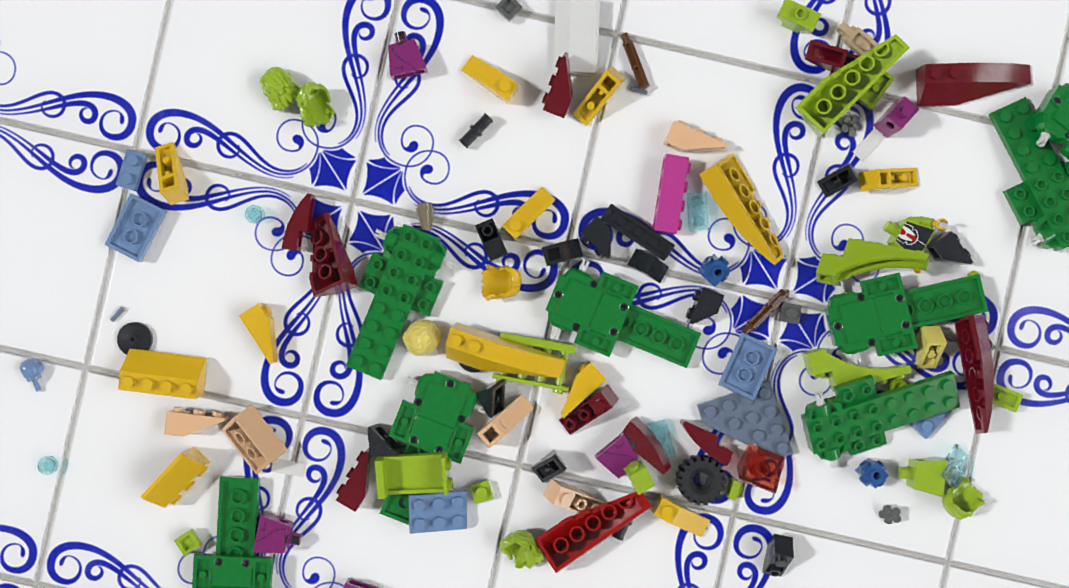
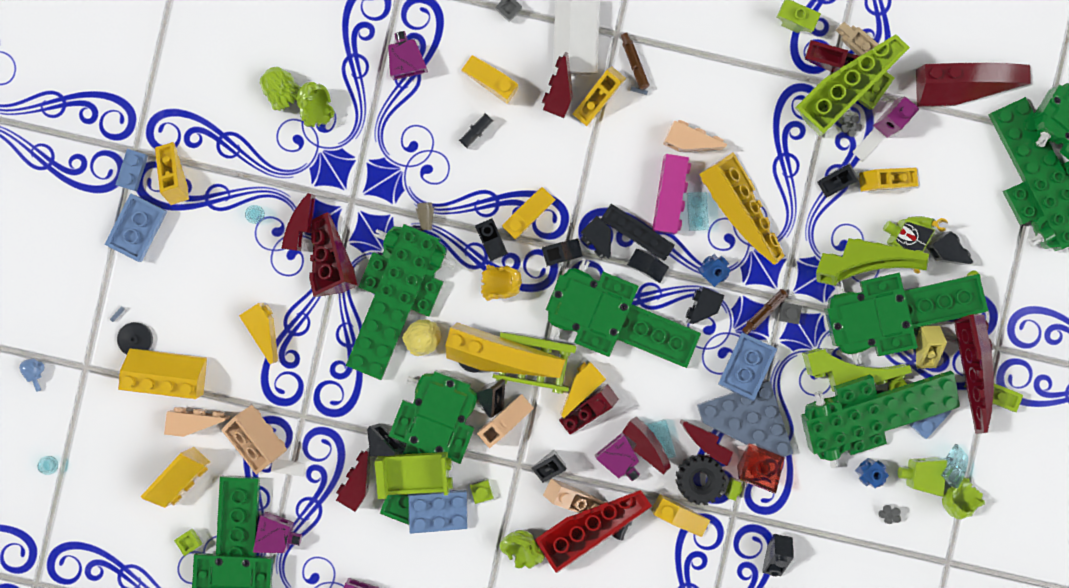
(639, 476): lime brick -> none

